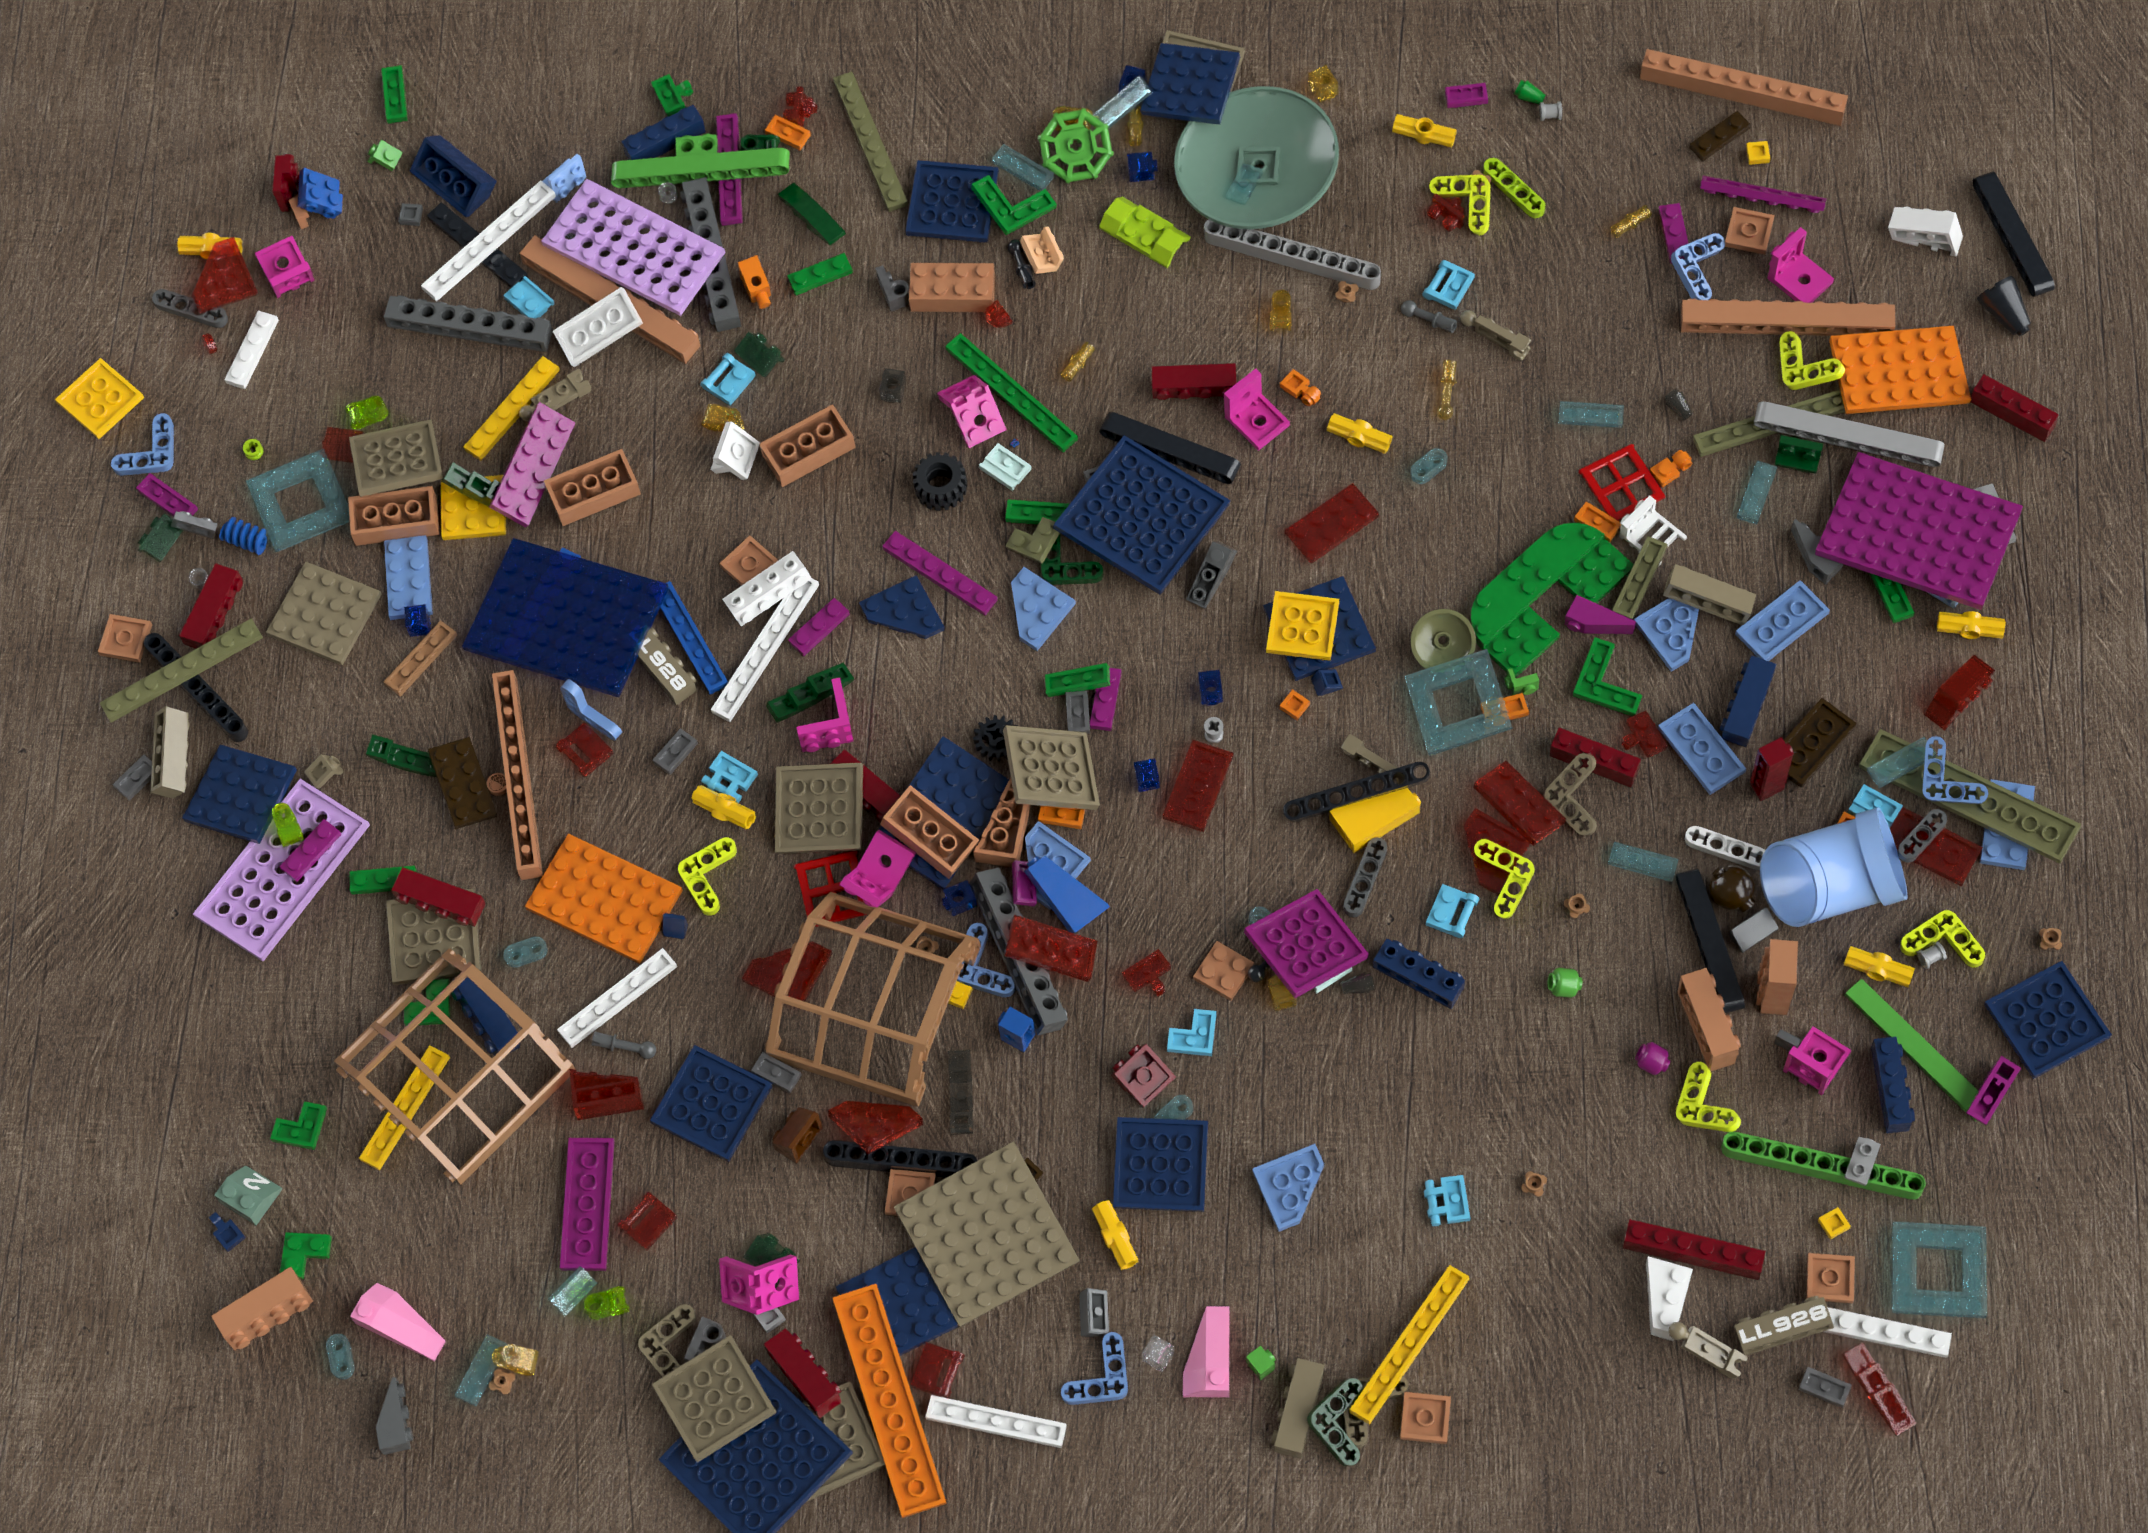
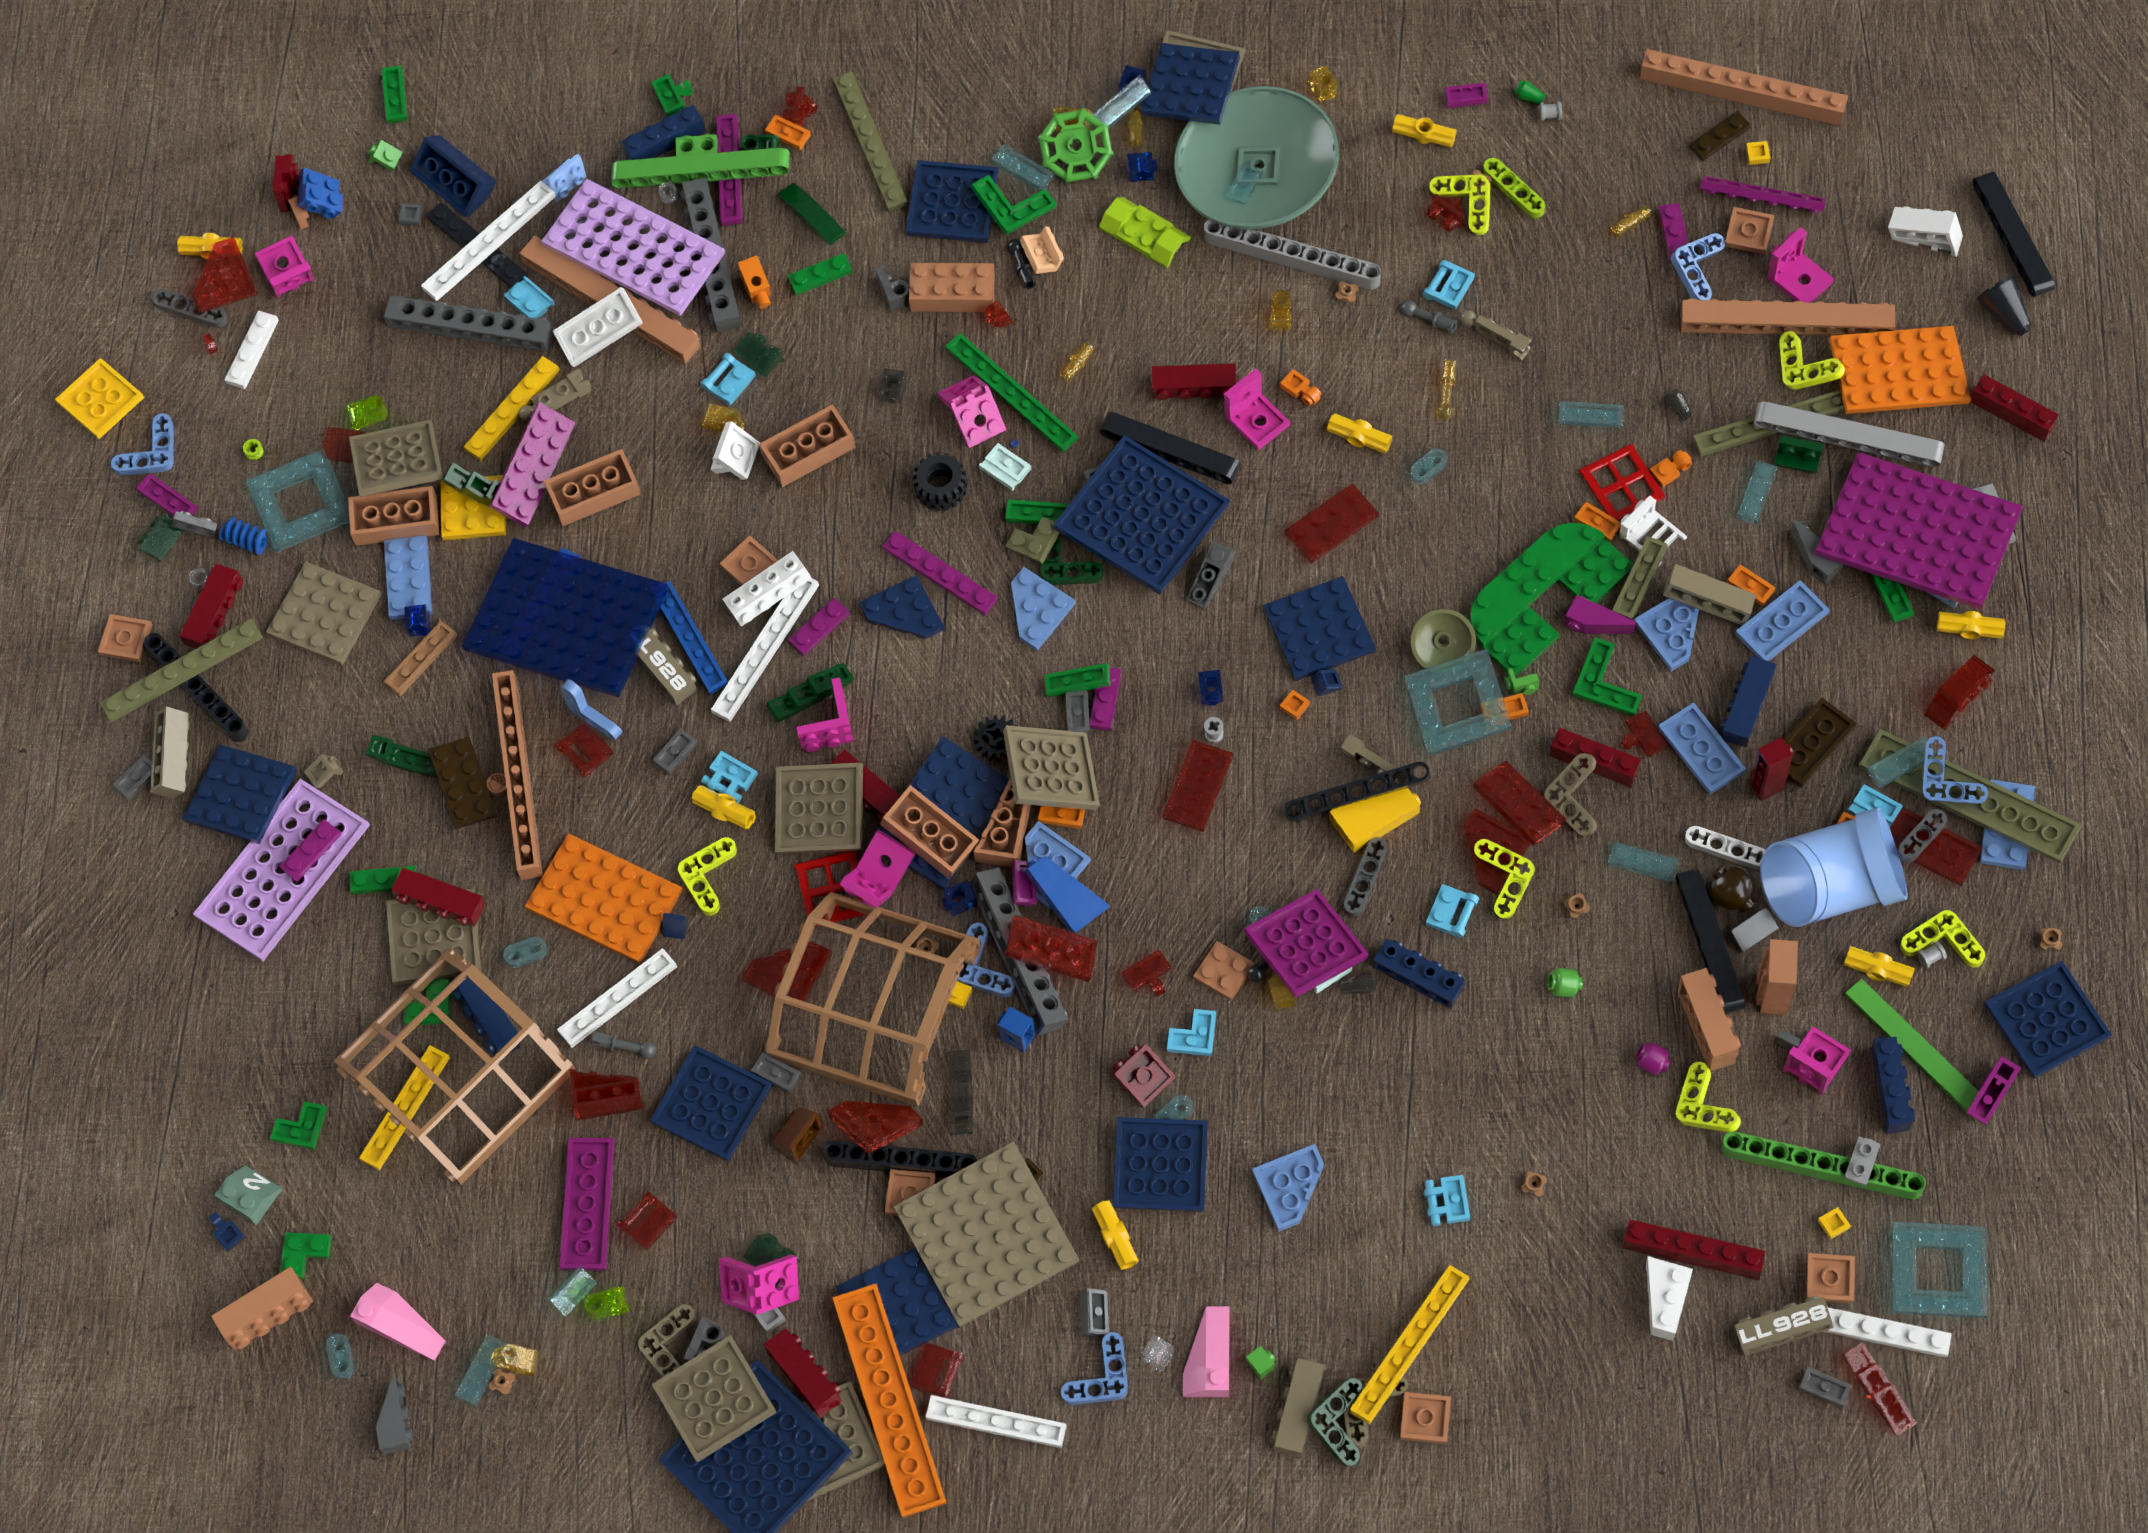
(287, 827): clear neon green piece -> none
(1146, 775): clear blue brick -> none
(1302, 625): yellow plate -> none
(1708, 1349): plate -> none
(1751, 582): none -> orange plate

